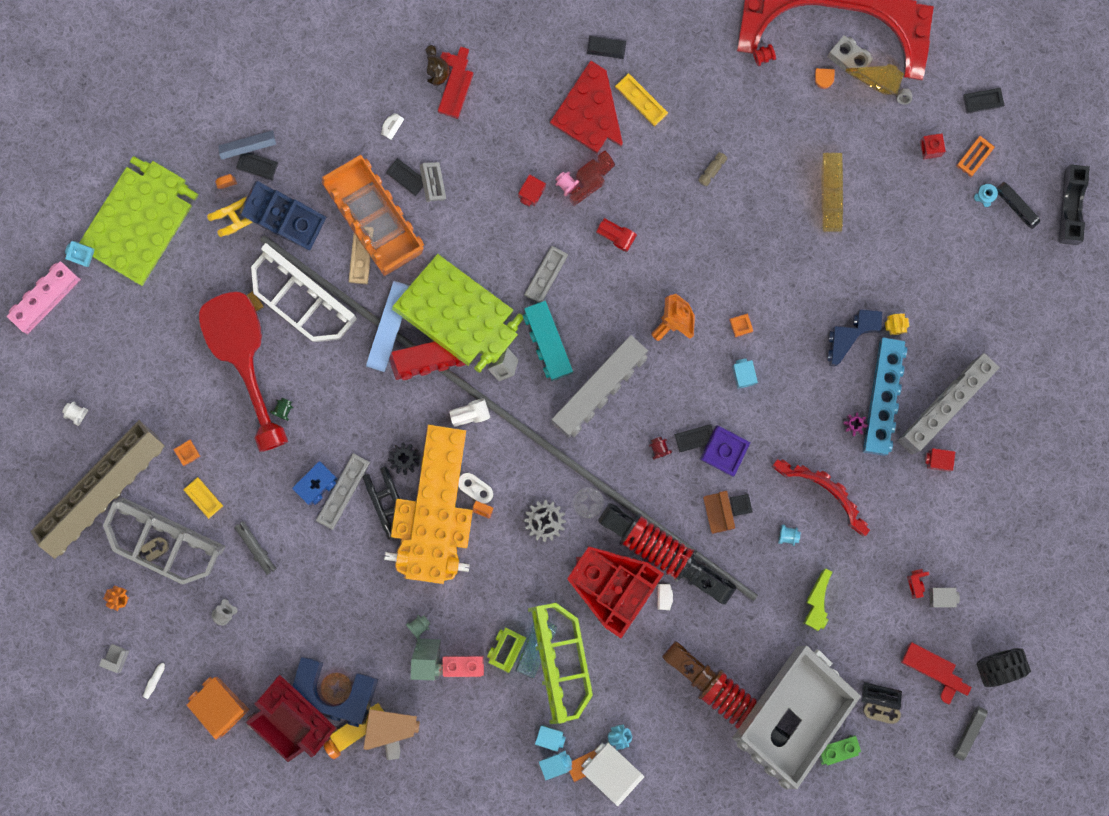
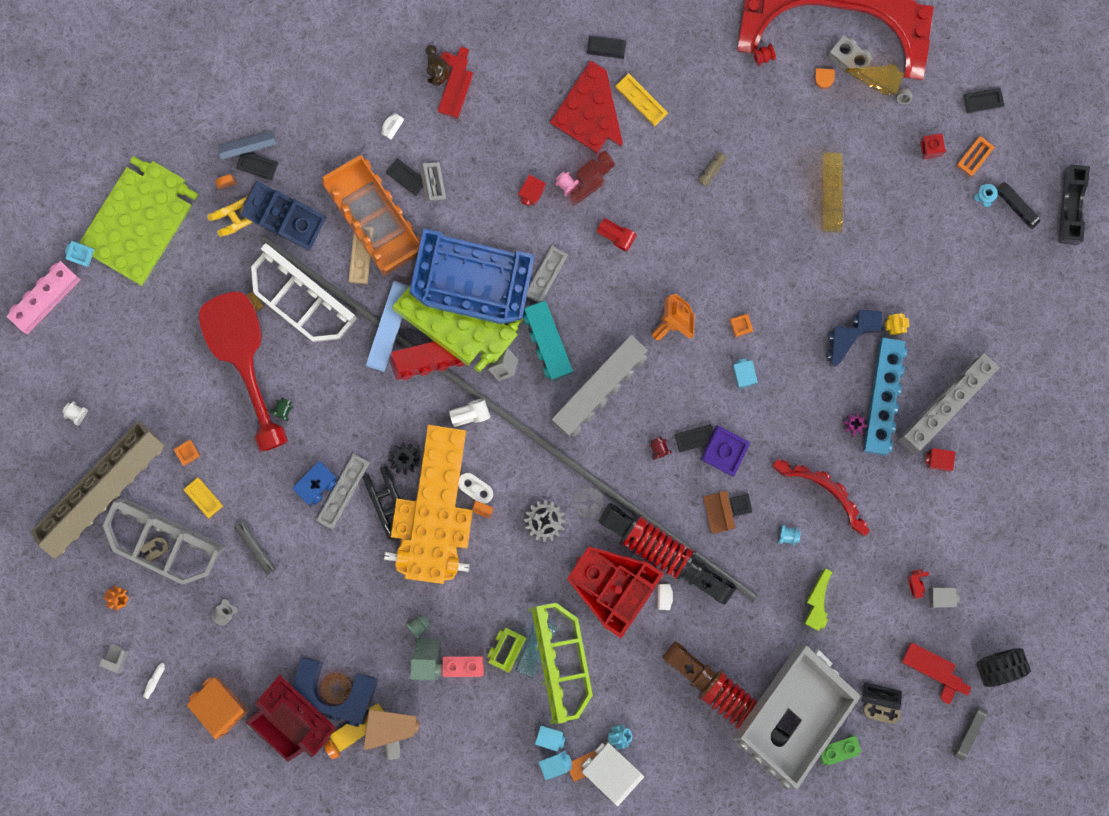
(471, 278): none -> blue slope

